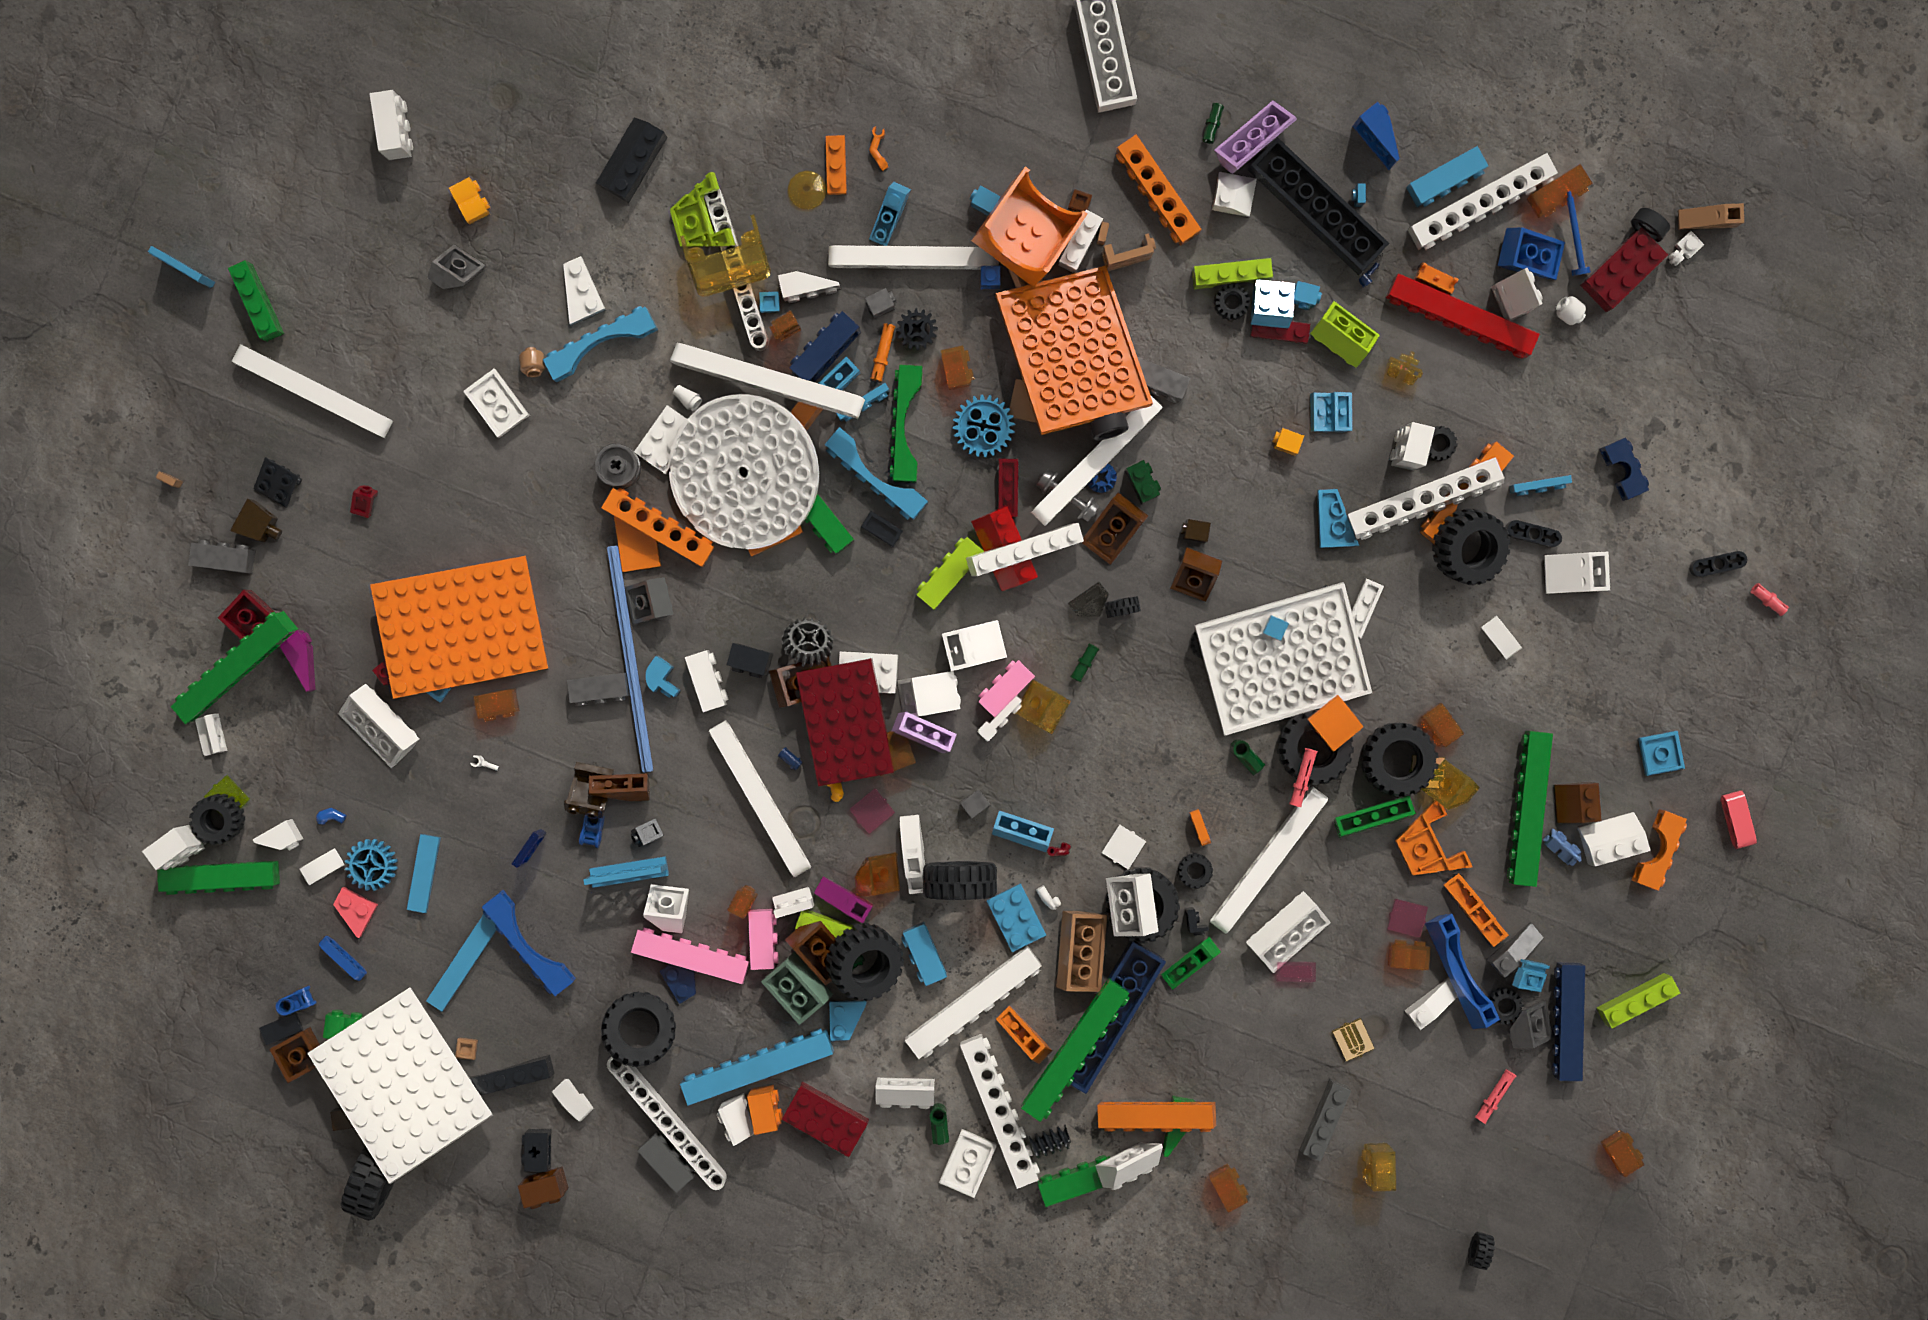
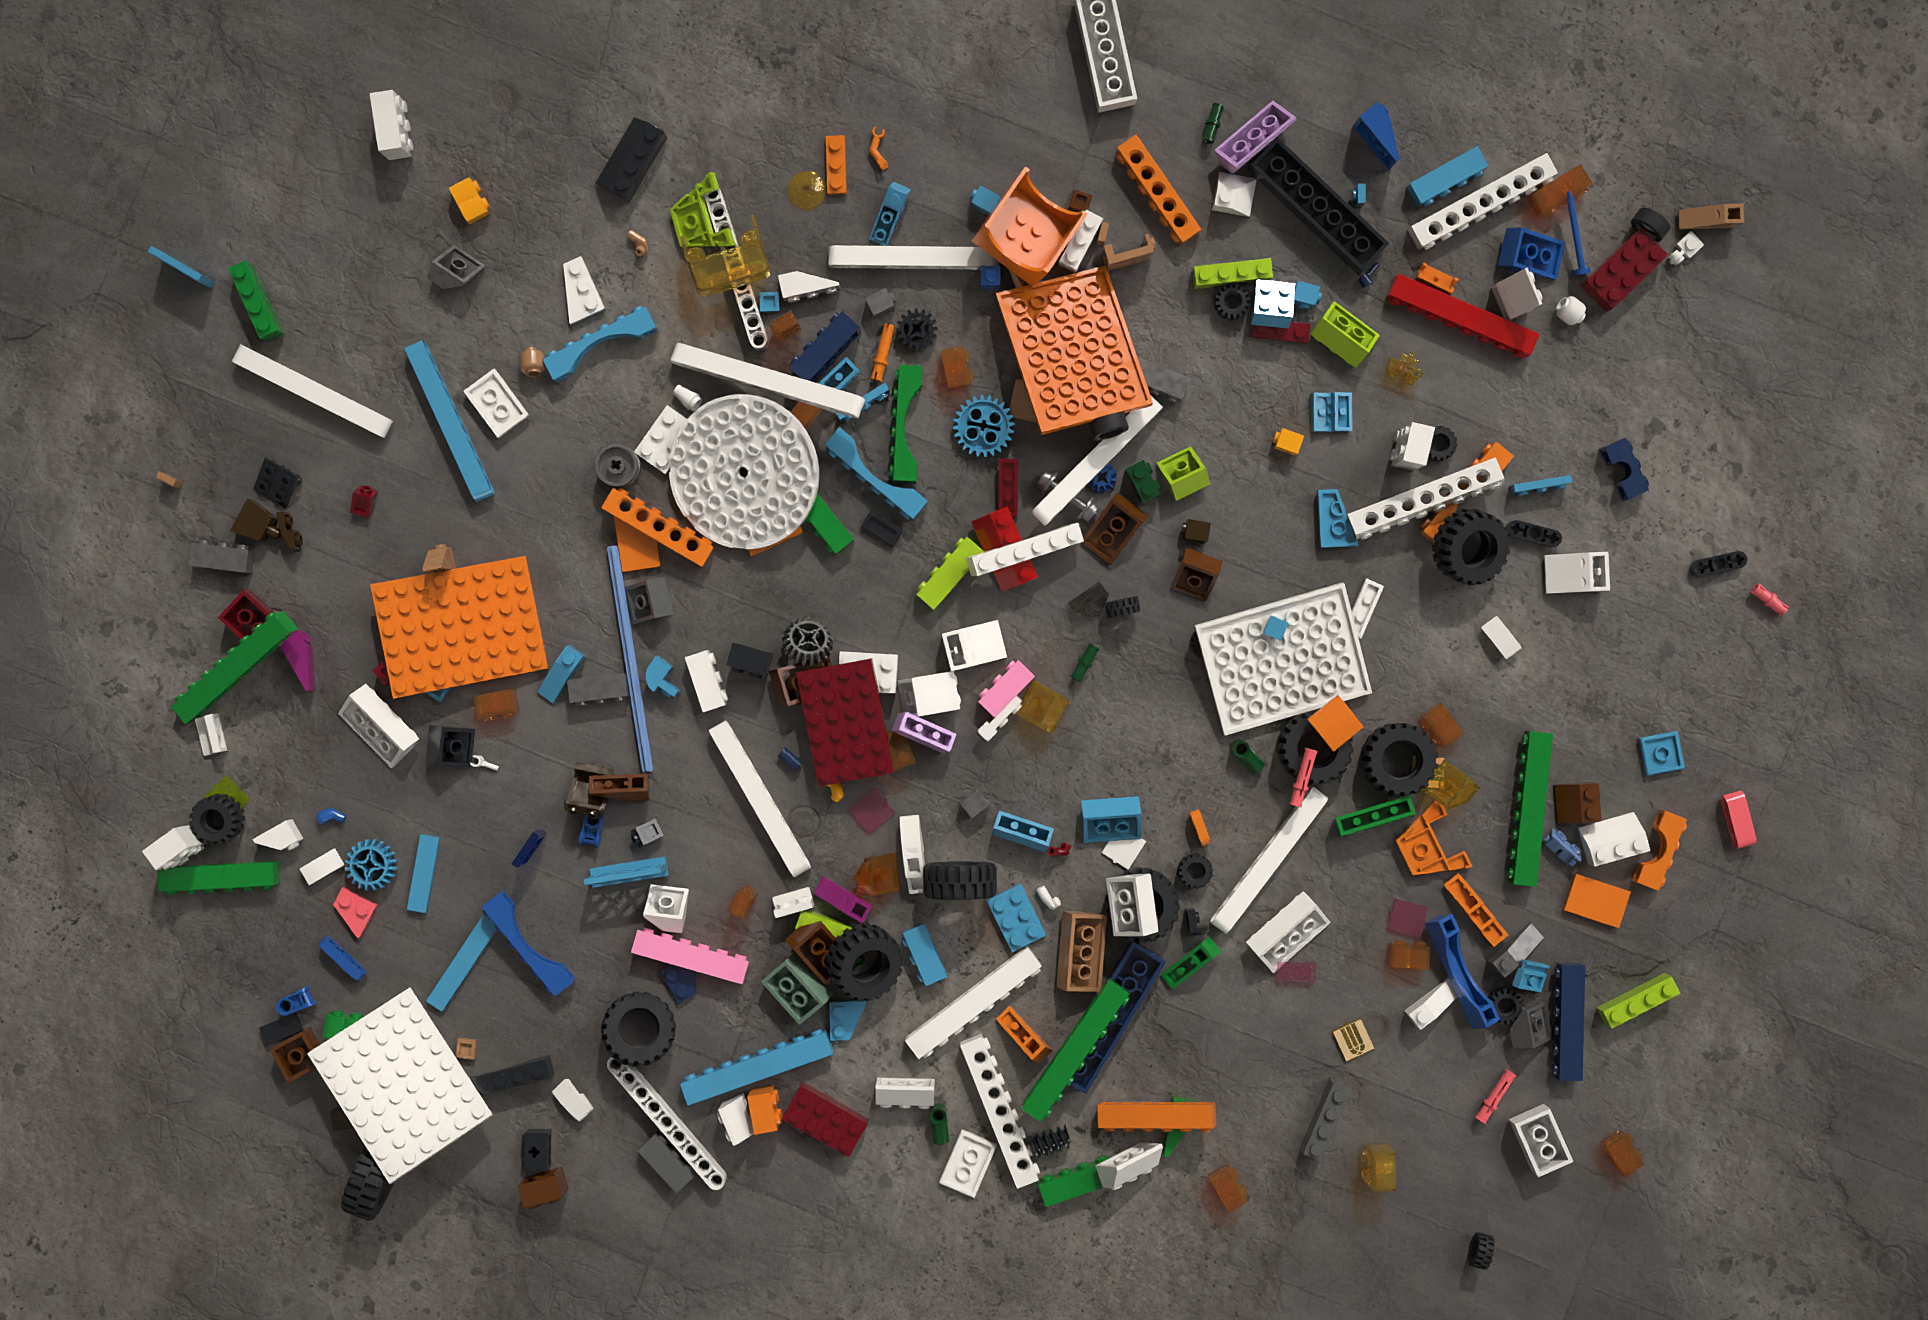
(292, 537): none -> dark brown slope
(439, 559): none -> medium nougat slope
(449, 421): none -> dark azure beam
(450, 746): none -> black slope
(561, 671): none -> dark azure slope
(640, 243): none -> medium nougat arm
(762, 939): bright pink brick -> none
(1111, 819): none -> dark azure slope
(1183, 473): none -> lime slope
(1541, 1140): none -> white brick
(1596, 900): none -> orange tile

